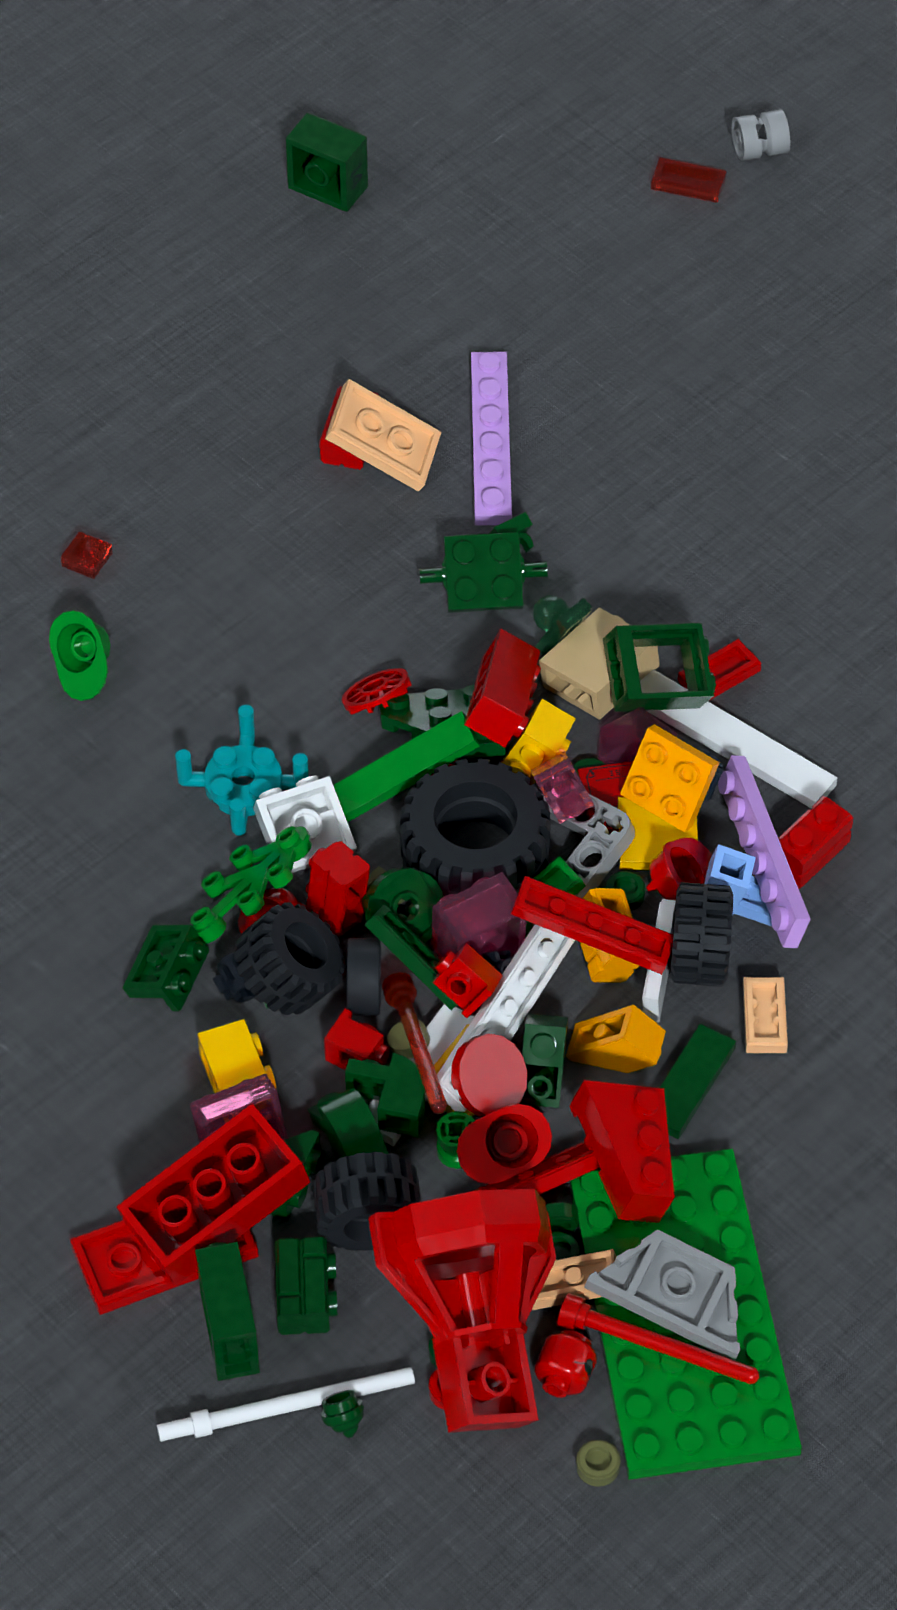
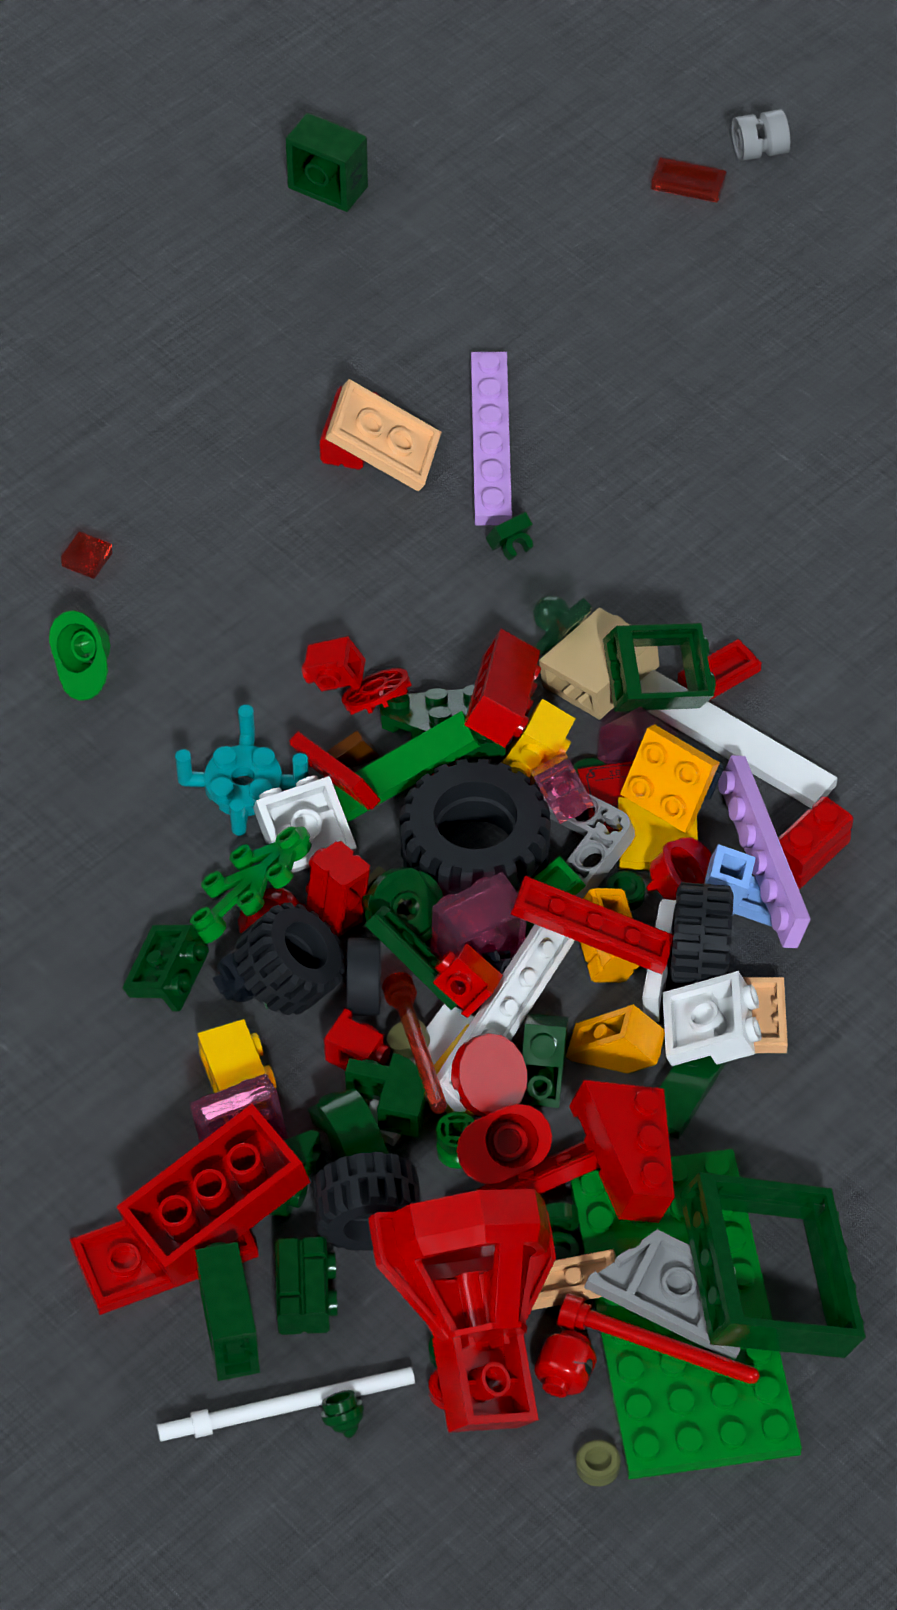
(334, 664): none -> red brick
(340, 774): none -> red tile
(353, 750): none -> reddish brown tile
(483, 572): dark green plate -> none
(711, 1020): none -> white plate
(716, 1278): none -> dark green window

